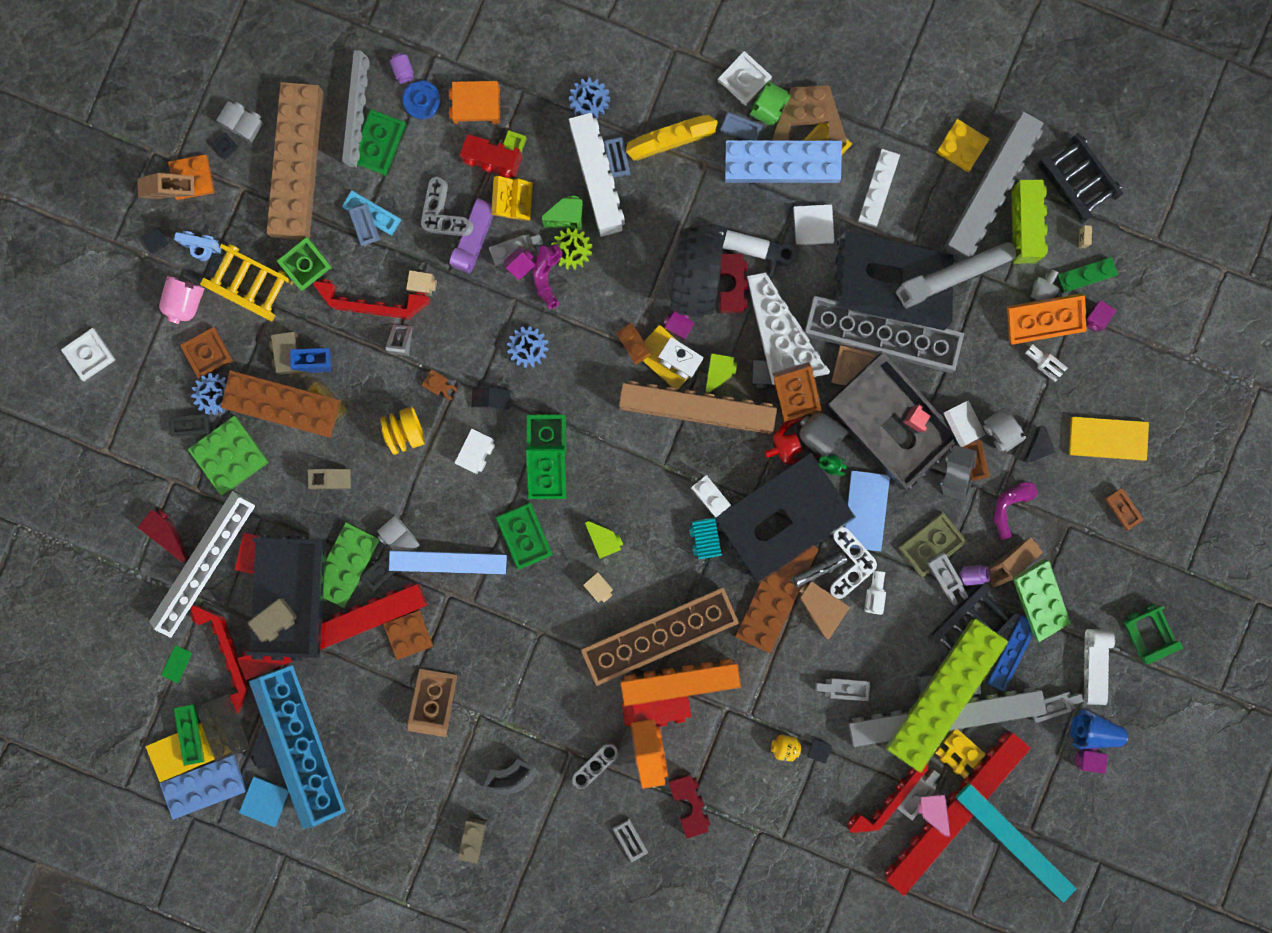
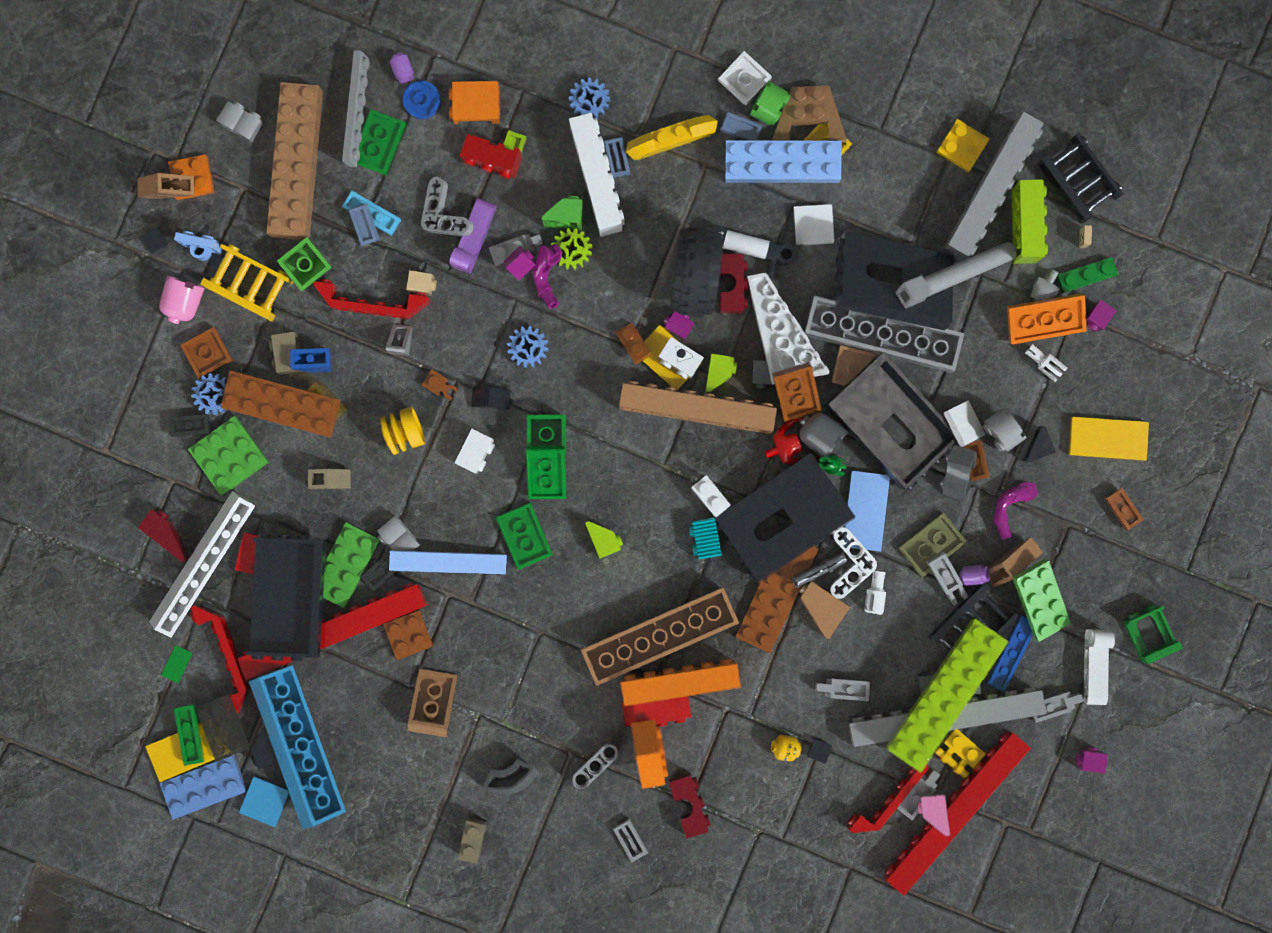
(88, 354): white tile -> none
(225, 145): black tile -> none
(272, 620): dark tan brick -> none
(512, 198): yellow slope -> none
(598, 588): tan brick -> none
(878, 188): white plate -> none
(917, 418): coral panel -> none
(1015, 842): teal tile -> none
(1096, 732): blue cone -> none

